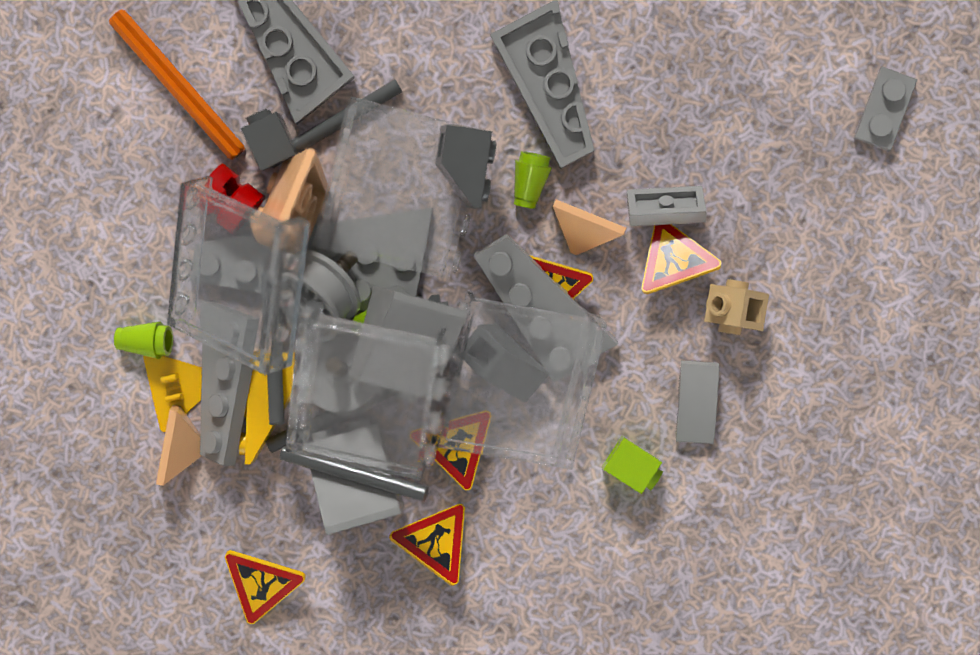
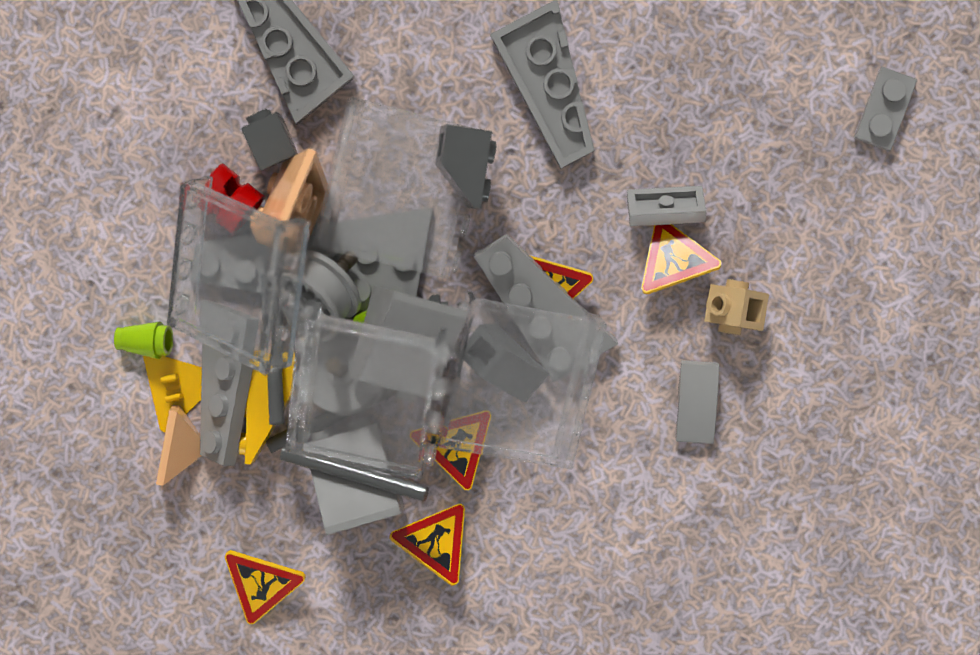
(176, 84): orange axle -> none
(334, 123): dark grey bar -> none
(530, 178): lime cone -> none
(583, 229): light nougat slope -> none
(633, 465): lime brick -> none

